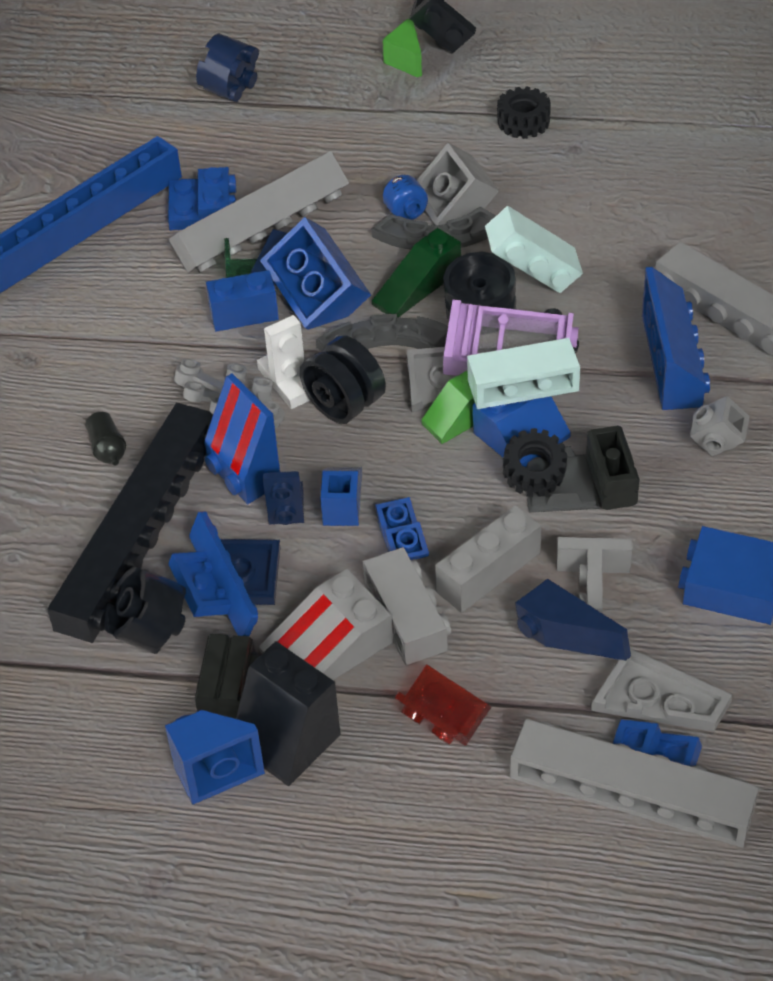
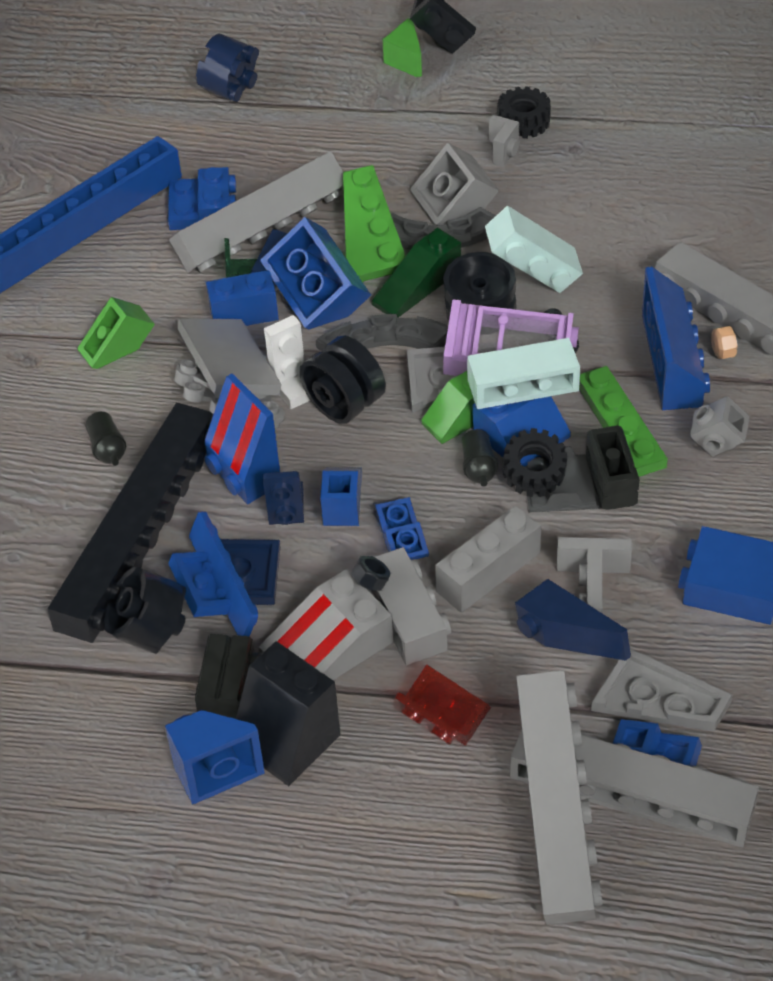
(115, 333): none -> bright green slope
(228, 348): none -> light grey tile
(369, 229): none -> bright green wing
(371, 573): none -> black tile
(405, 197): blue head -> none
(479, 461): none -> pearl dark grey piece
(505, 139): none -> light grey bracket
(556, 798): none -> light grey brick
(613, 409): none -> bright green plate
(724, 342): none -> light nougat tile

